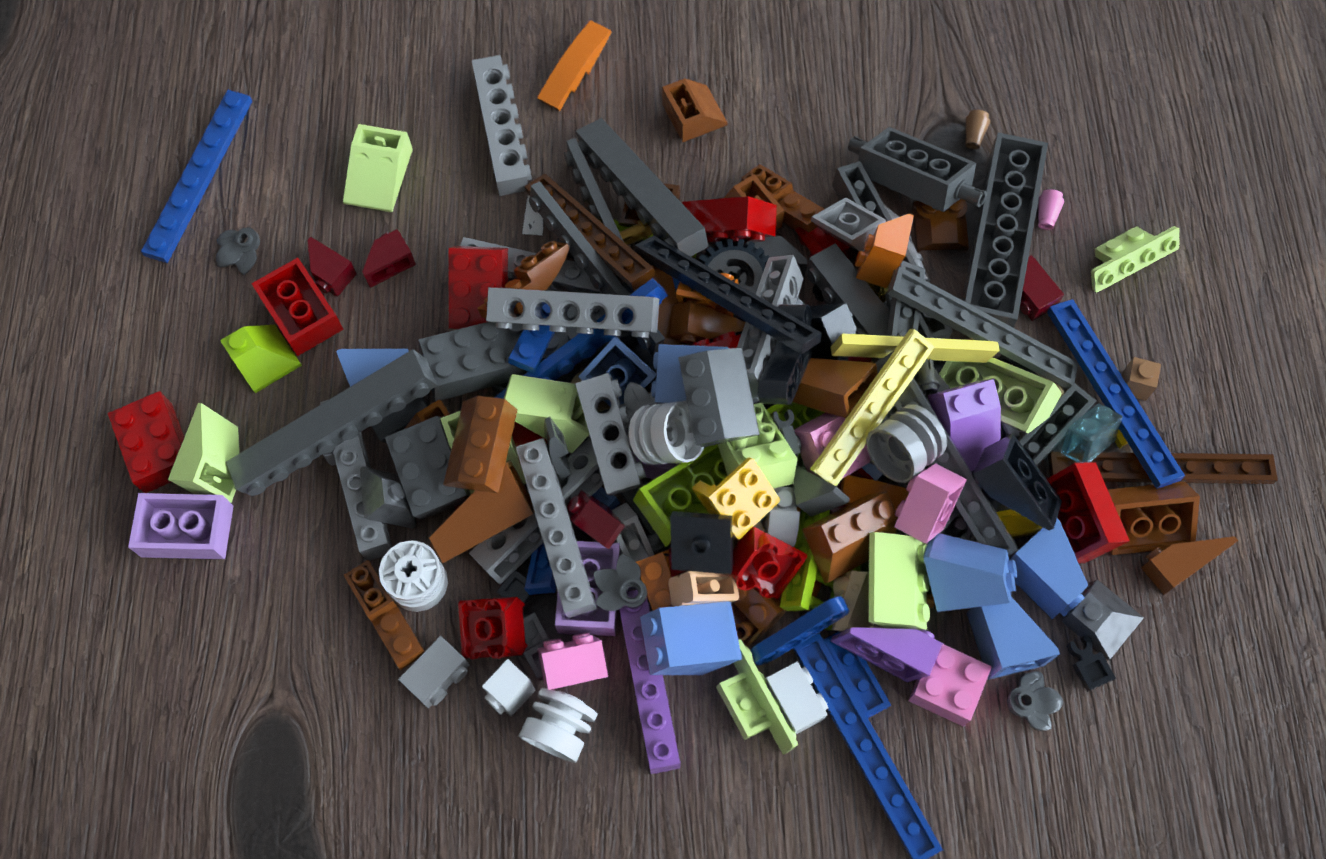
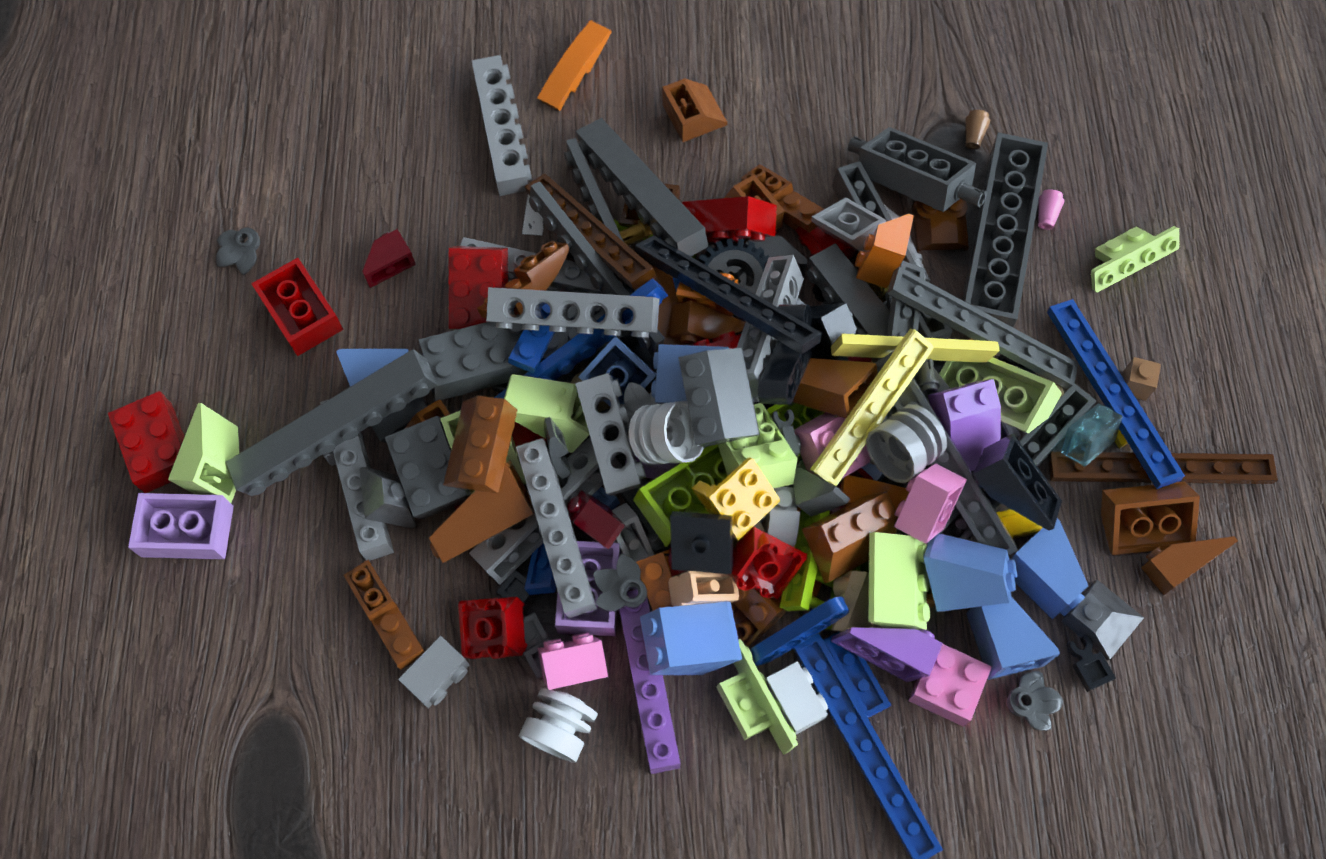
(196, 177): blue plate -> none
(260, 354): lime slope -> none
(329, 268): dark red slope -> none
(376, 167): yellowish green slope -> none
(425, 585): white wheel -> none
(508, 689): white brick -> none
(1038, 291): dark red slope -> none
(1087, 511): red brick -> none

